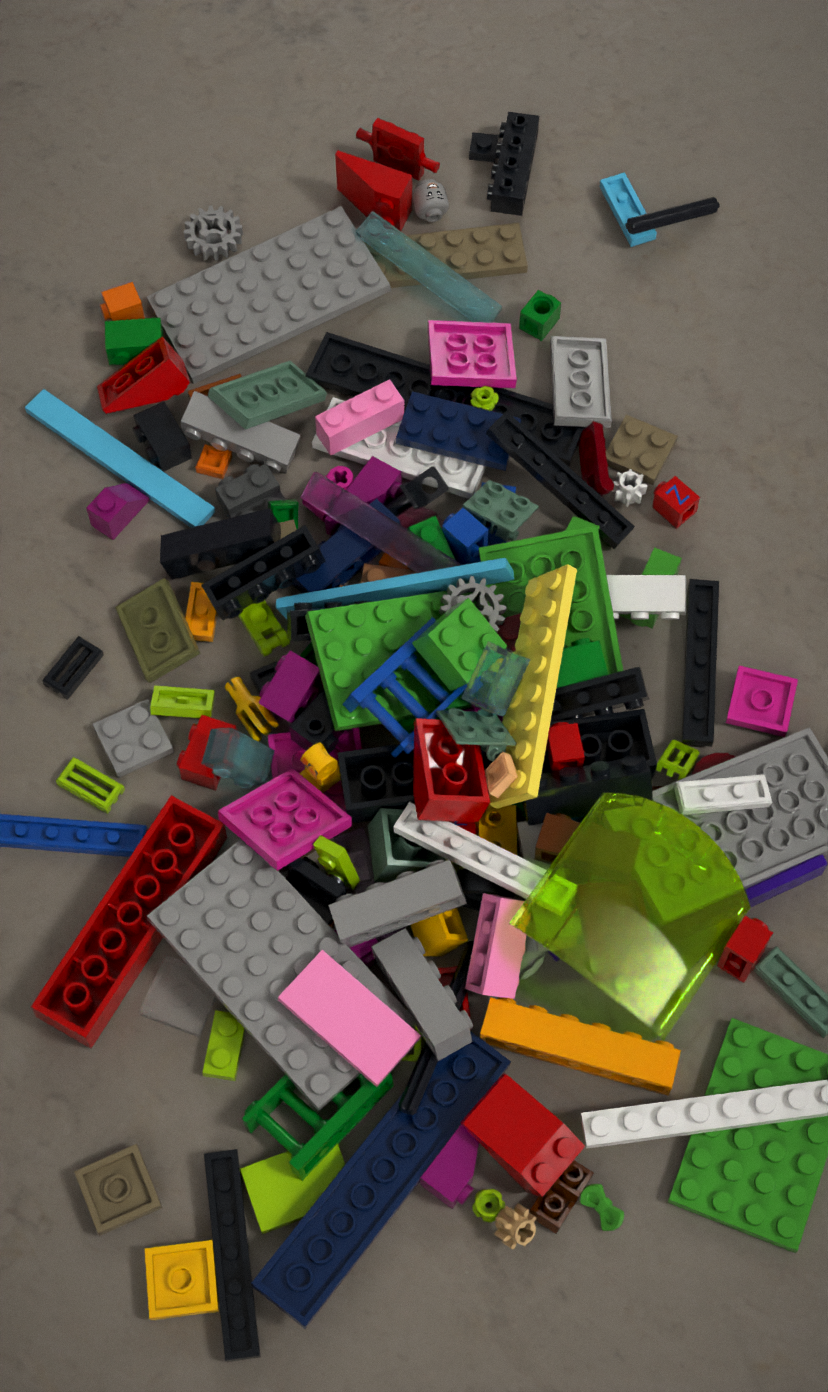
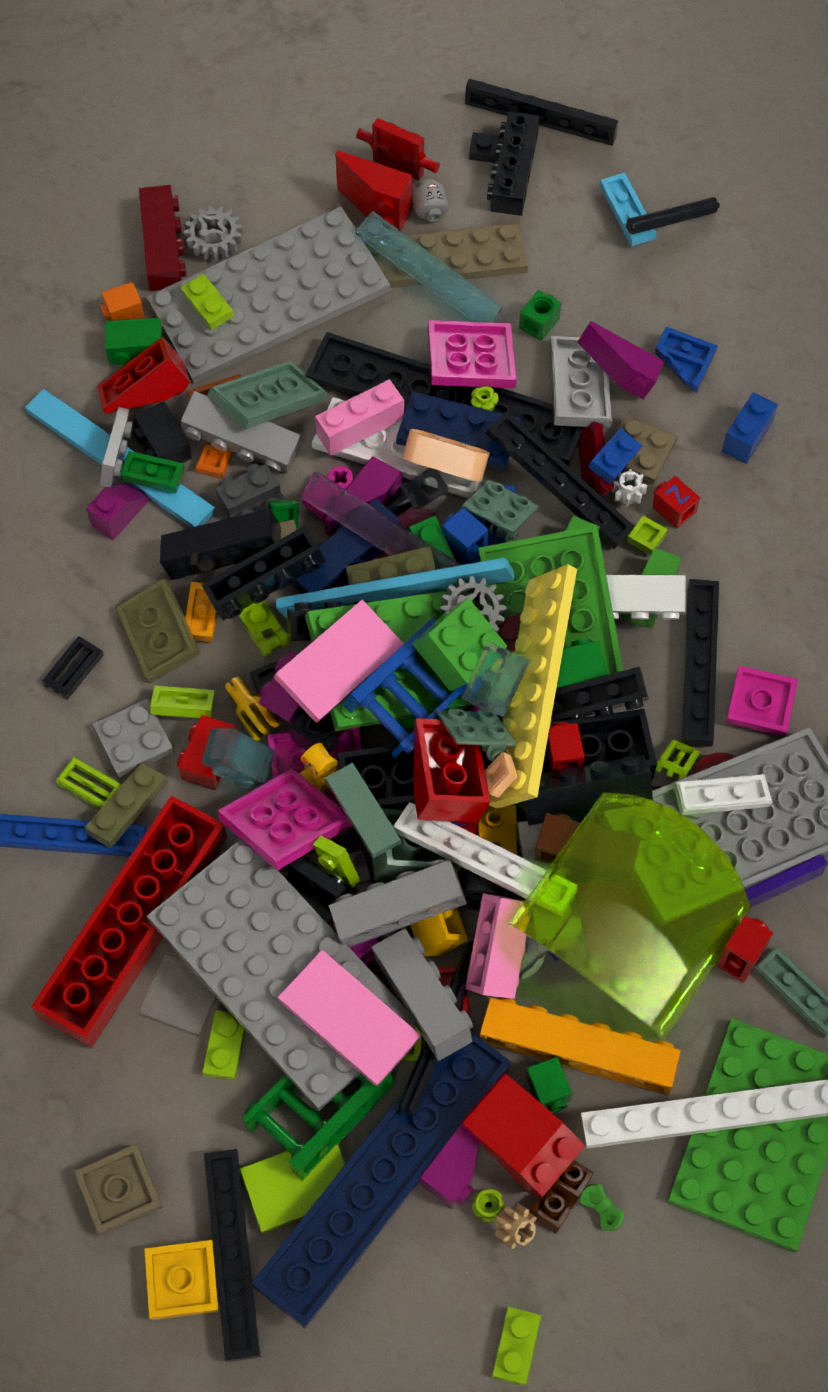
(116, 447): none -> light grey plate
(126, 805): none -> olive plate
(152, 472): none -> green plate
(160, 236): none -> dark red brick
(207, 301): none -> lime plate
(338, 661): none -> bright pink tile
(363, 810): none -> sand green tile
(392, 566): none -> olive plate
(446, 455): none -> light nougat beam
(516, 1346): none -> lime plate
(549, 1085): none -> green brick
(551, 113): none -> black plate
(615, 456): none -> blue plate
(621, 360): none -> magenta slope
(647, 535): none -> lime plate
(686, 356): none -> blue wing
(749, 427): none -> blue brick

